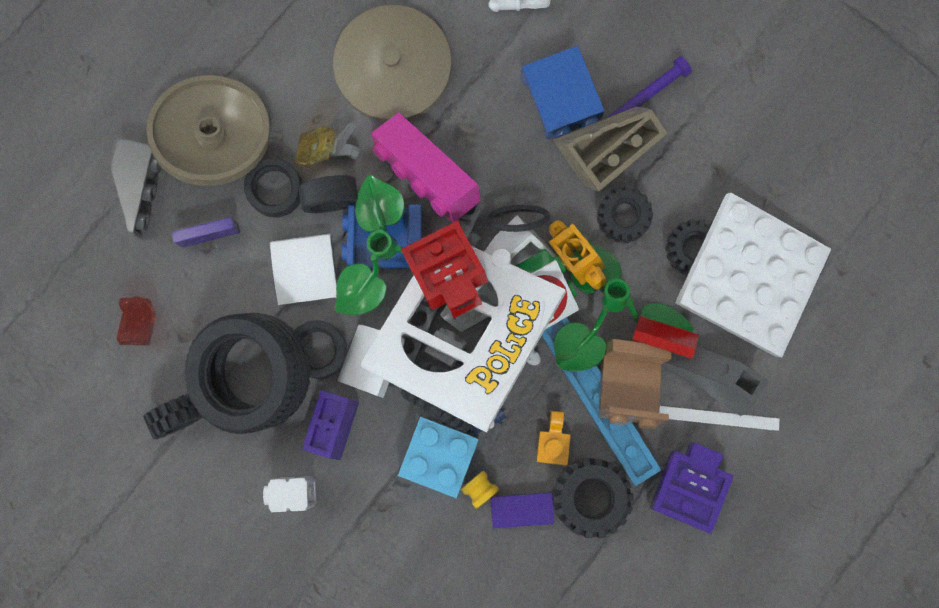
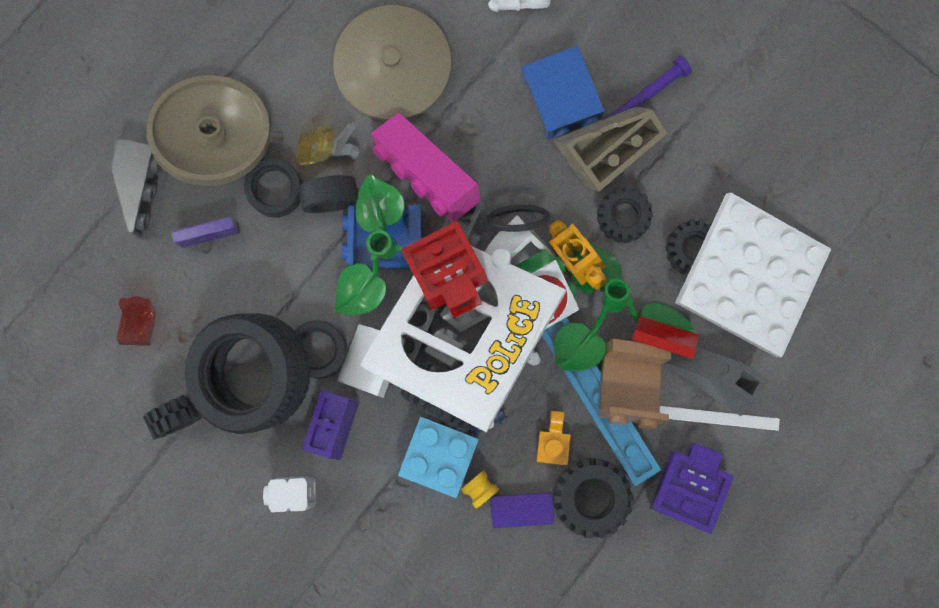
(303, 269): white slope -> none

